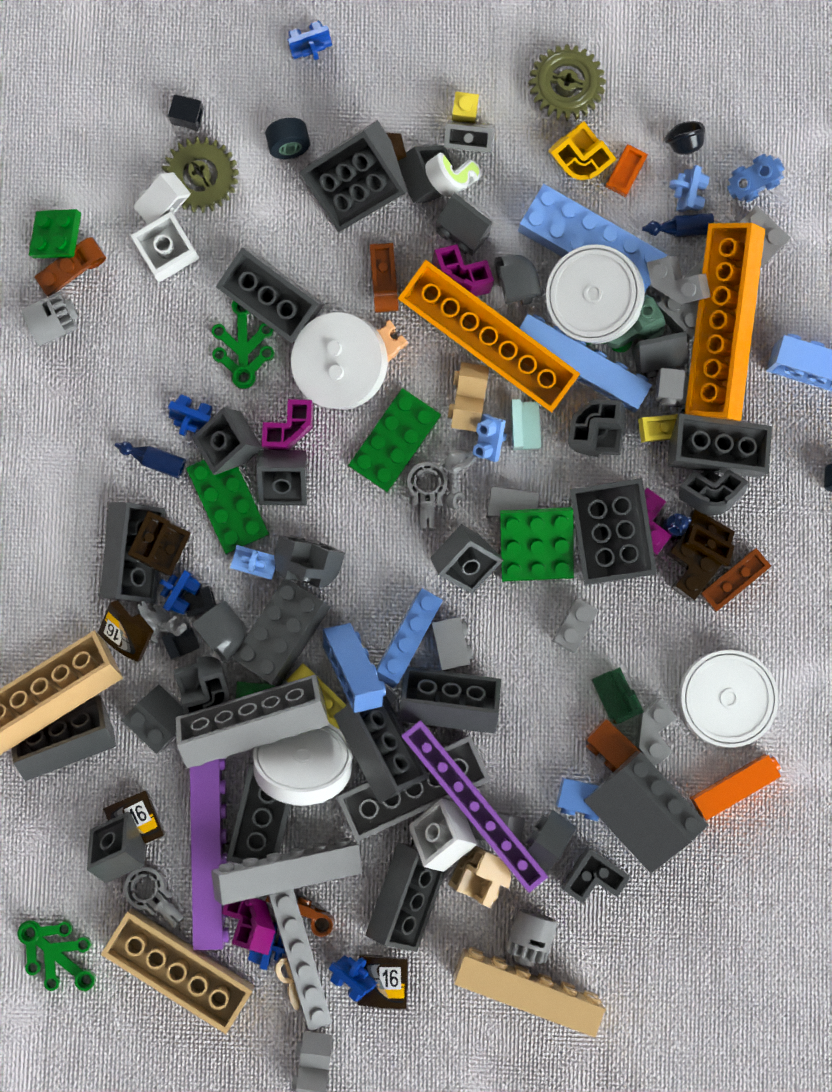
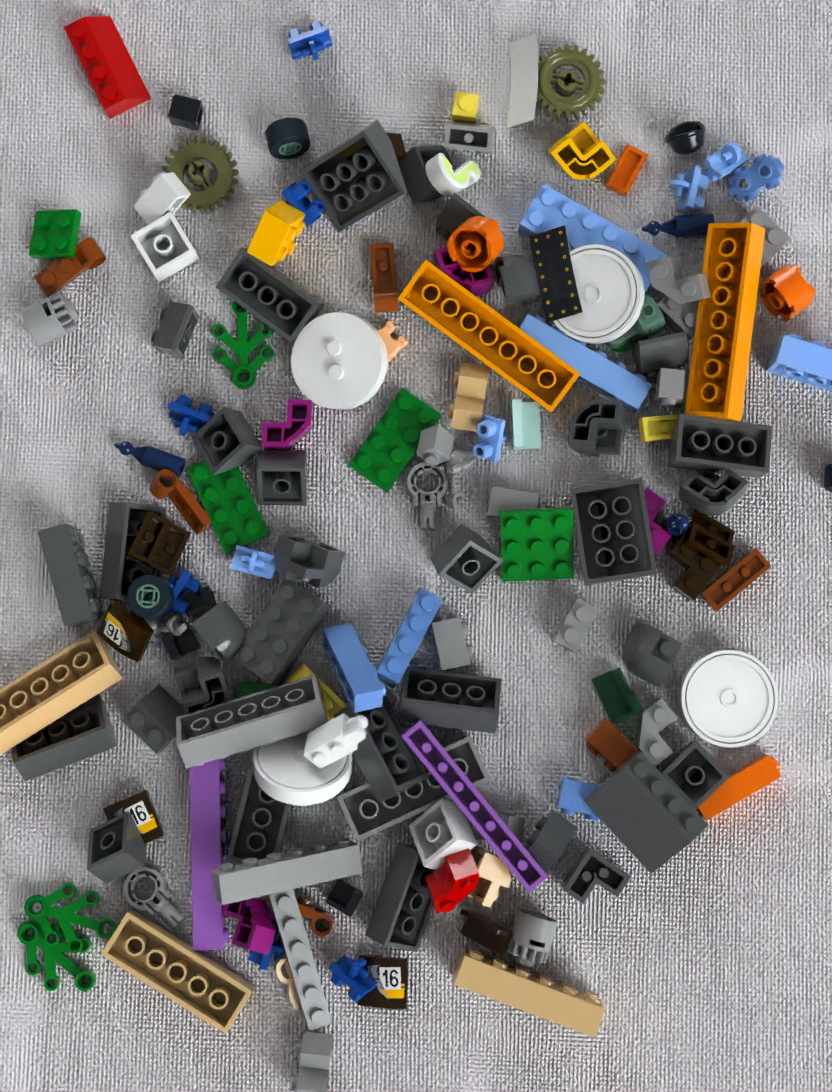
(66, 916): none -> green plant
(70, 574): none -> dark grey brick
(107, 64): none -> red slope
(158, 600): none -> black wheel
(175, 329): none -> dark grey slope
(181, 498): none -> dark orange plate
(276, 233): none -> yellow brick
(296, 197): none -> blue hips
(335, 739): none -> white hinge
(344, 897): none -> black panel
(435, 445): none -> light grey brick
(452, 881): none -> red brick
(475, 243): none -> orange brick
(485, 932): none -> dark brown panel
(523, 80): none -> white sticker
(555, 274): none -> black sticker
(650, 653): none -> dark grey brick
(694, 774): none -> dark grey slope
(725, 161): none -> light blue hips
(786, 292): none -> orange brick

